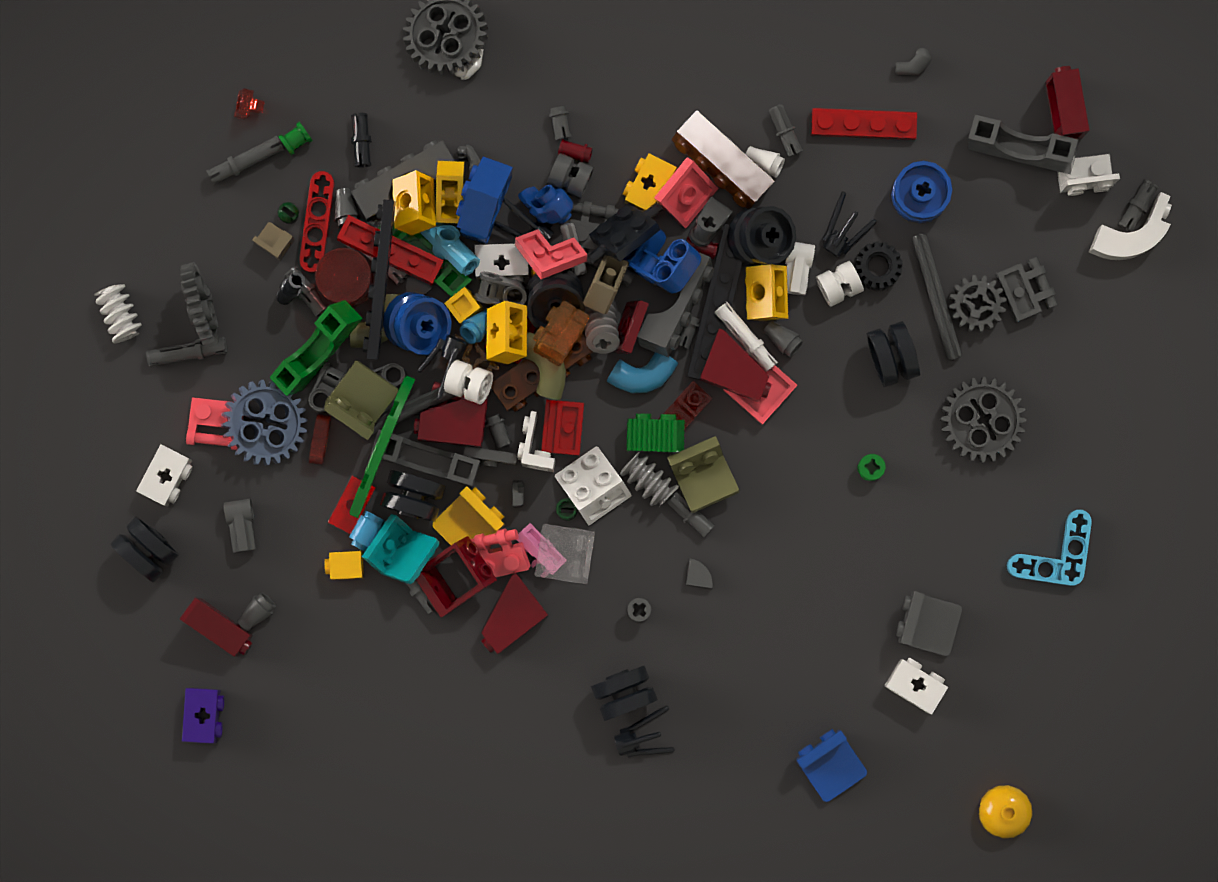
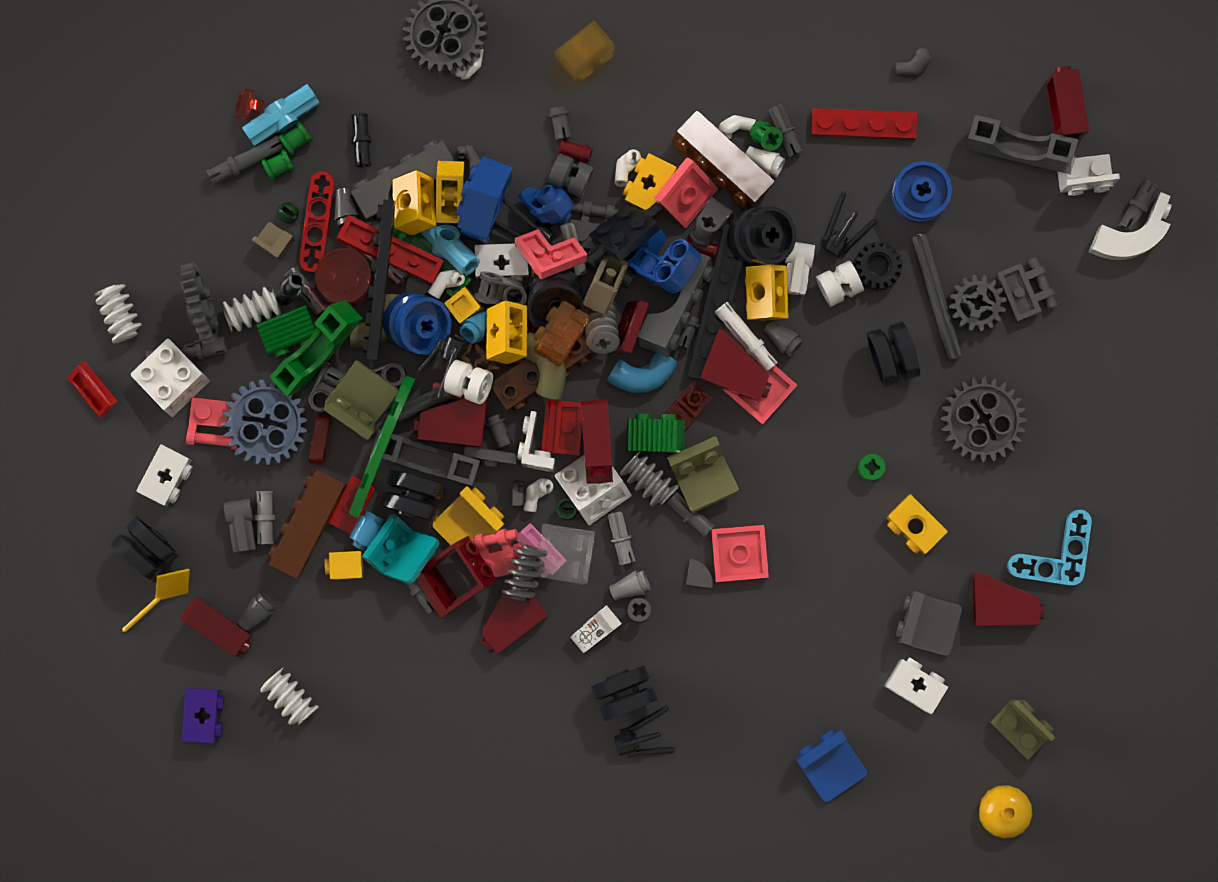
(92, 389): none -> red plate
(167, 586): none -> yellow piece
(170, 378): none -> white bracket
(251, 309): none -> white piece
(264, 517): none -> light grey pin
(278, 165): none -> green bush
(281, 115): none -> medium azure piece
(286, 331): none -> green brick
(288, 698): none -> white piece
(307, 524): none -> reddish brown brick
(446, 280): none -> white arm
(525, 572): none -> dark grey piece
(535, 491): none -> white arm
(584, 51): none -> clear yellow brick
(595, 629): none -> white leg
(597, 441): none -> dark red slope
(621, 538): none -> light grey axle
(625, 165): none -> white arm
(630, 586): none -> light grey cone
(734, 123): none -> white arm
(739, 553): none -> coral plate
(771, 133): none -> green bush
(931, 529): none -> yellow brick
(1003, 604): none -> dark red slope
(1022, 728): none -> olive bracket

